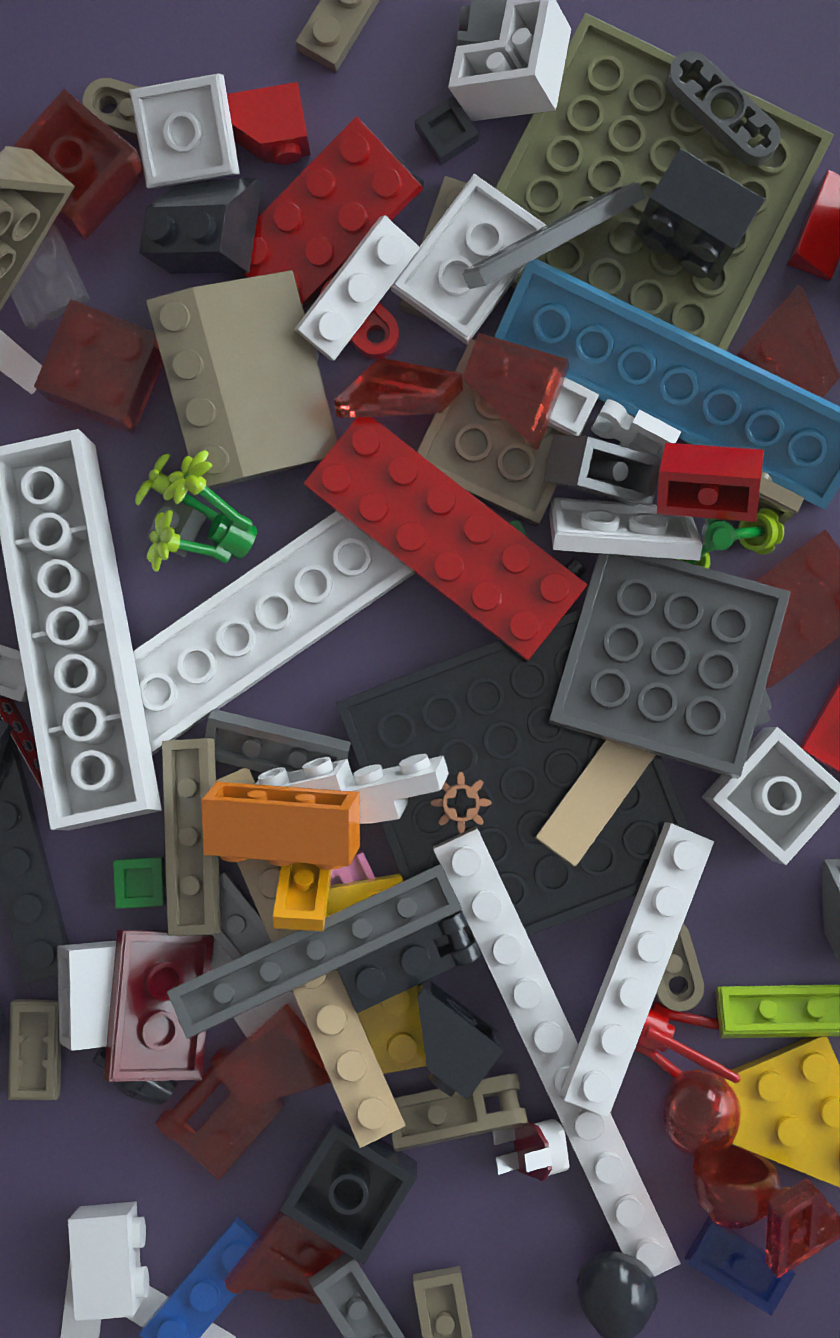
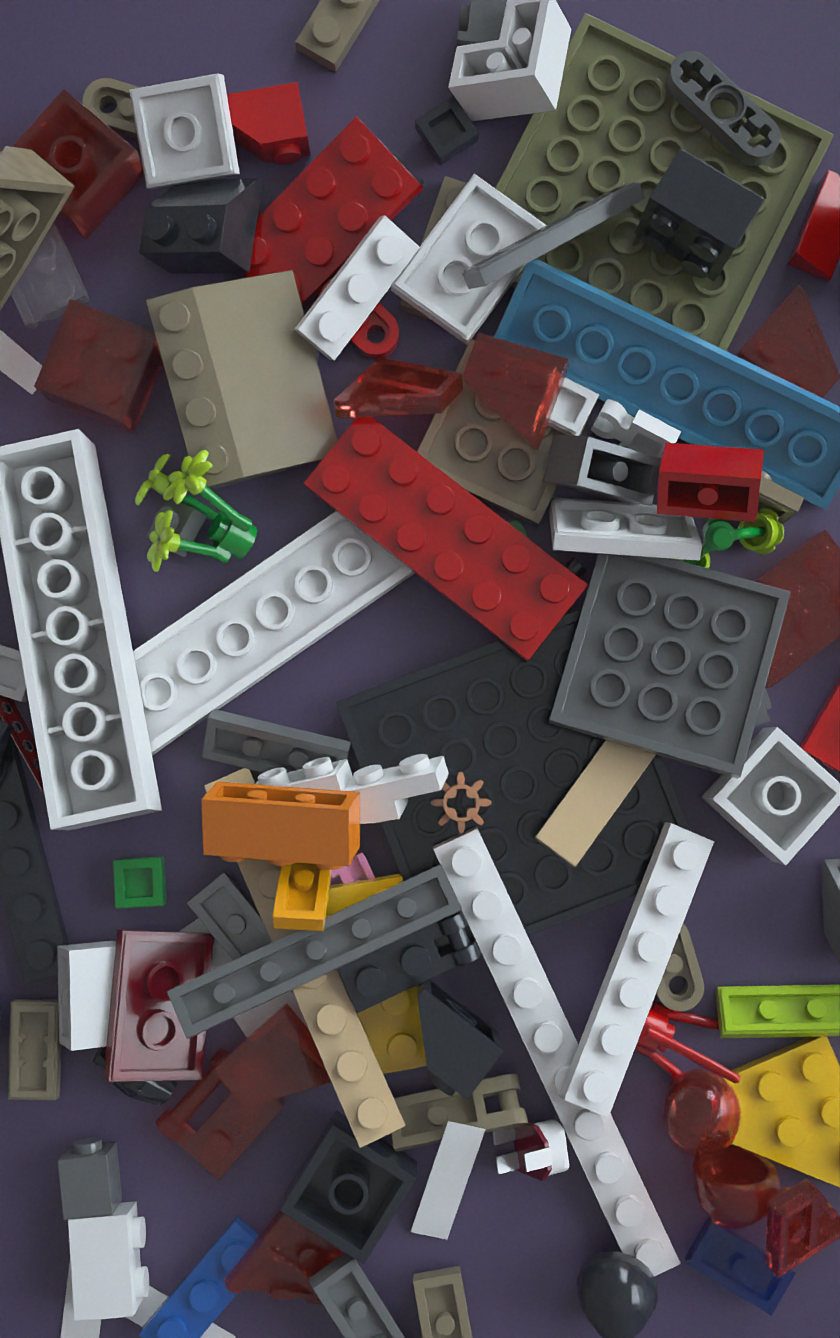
(89, 1179): none -> dark grey brick
(190, 875): dark tan plate -> none
(447, 1180): none -> white sticker

